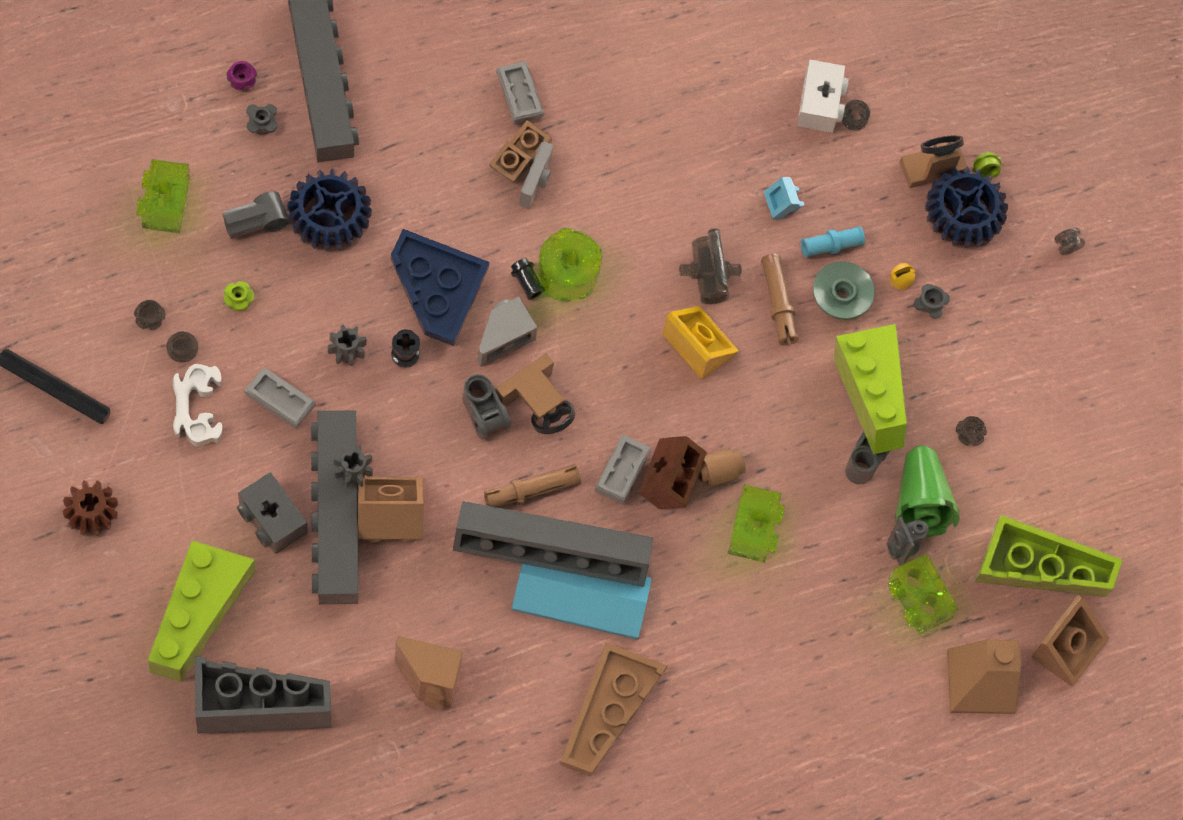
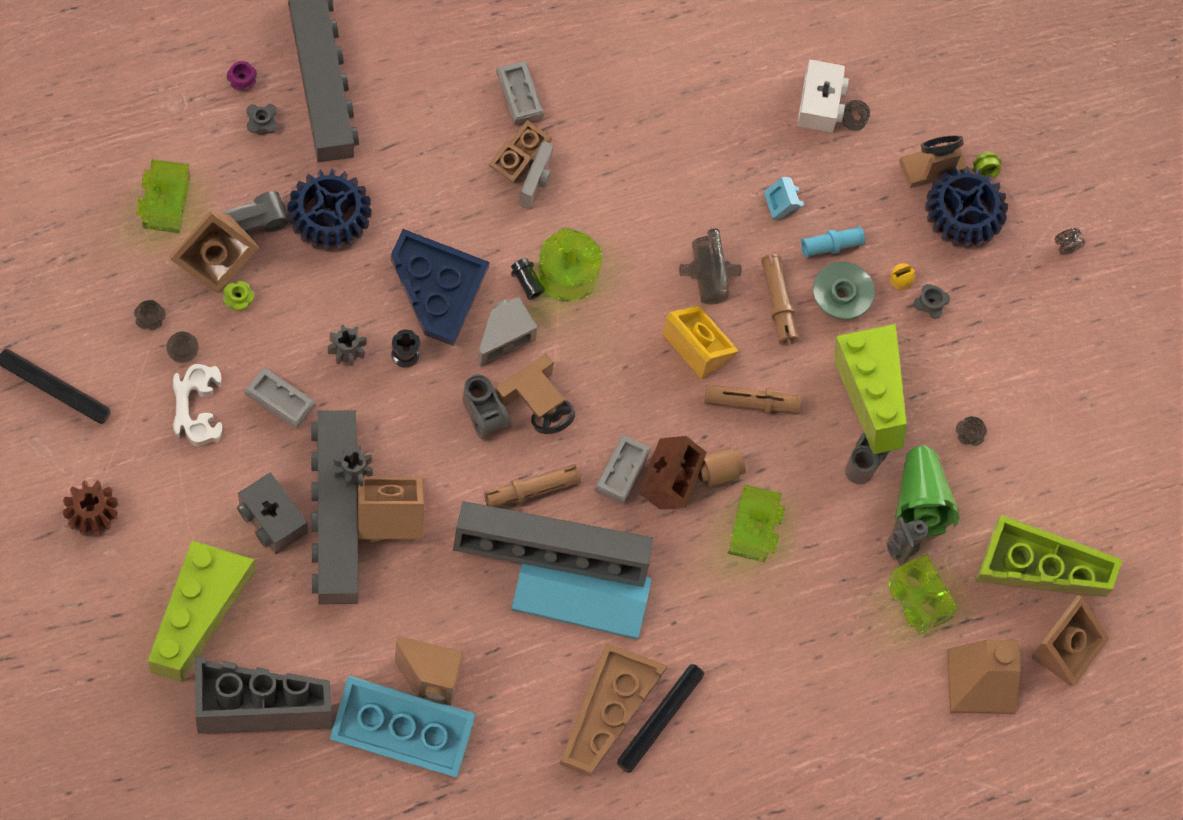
(215, 250): none -> medium nougat slope
(402, 726): none -> medium azure slope
(660, 718): none -> black axle
(753, 399): none -> medium nougat pin

